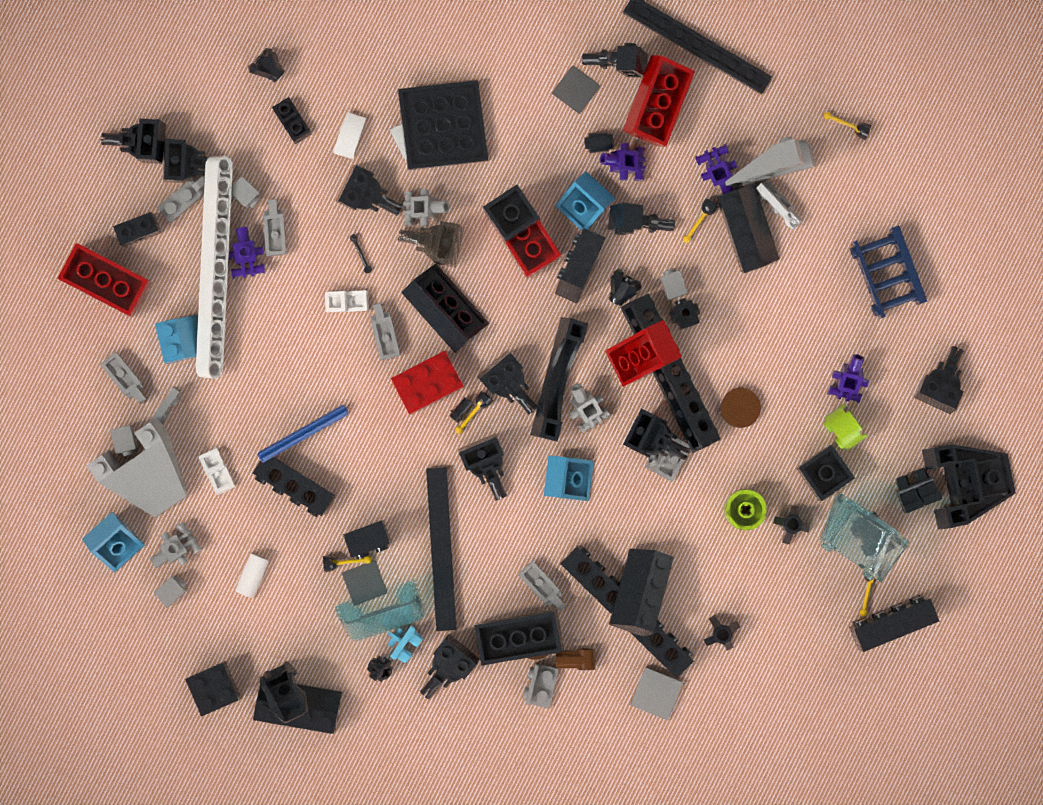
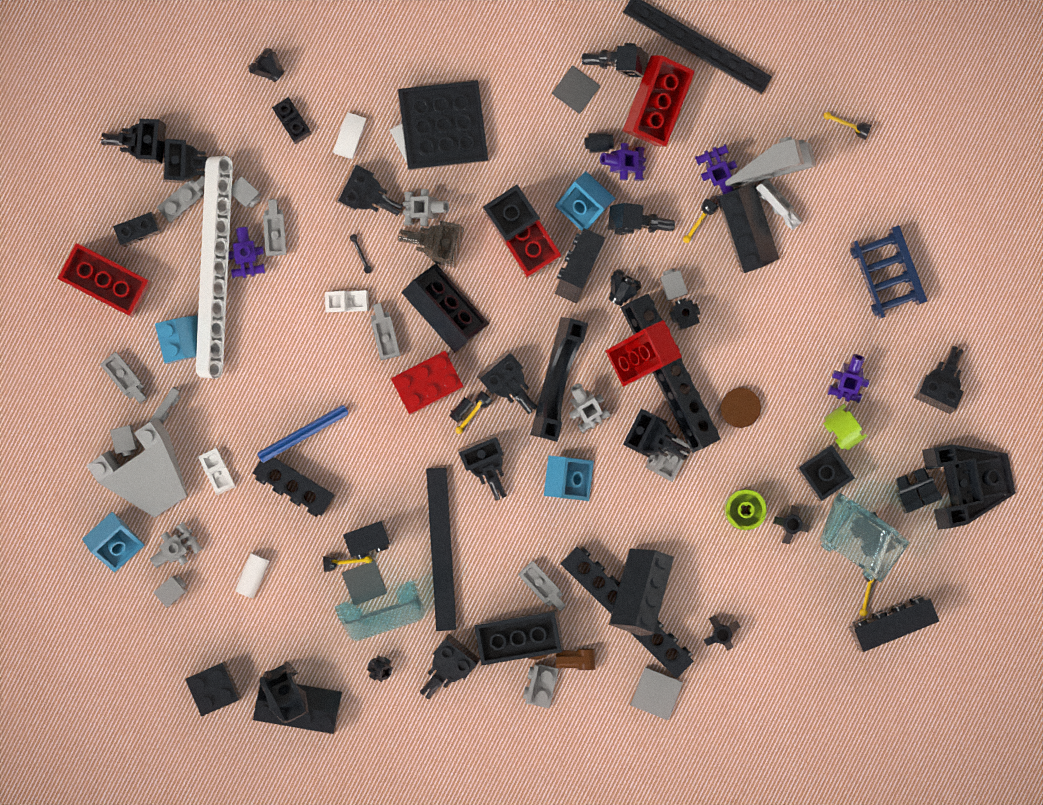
(400, 652): medium azure hips -> none

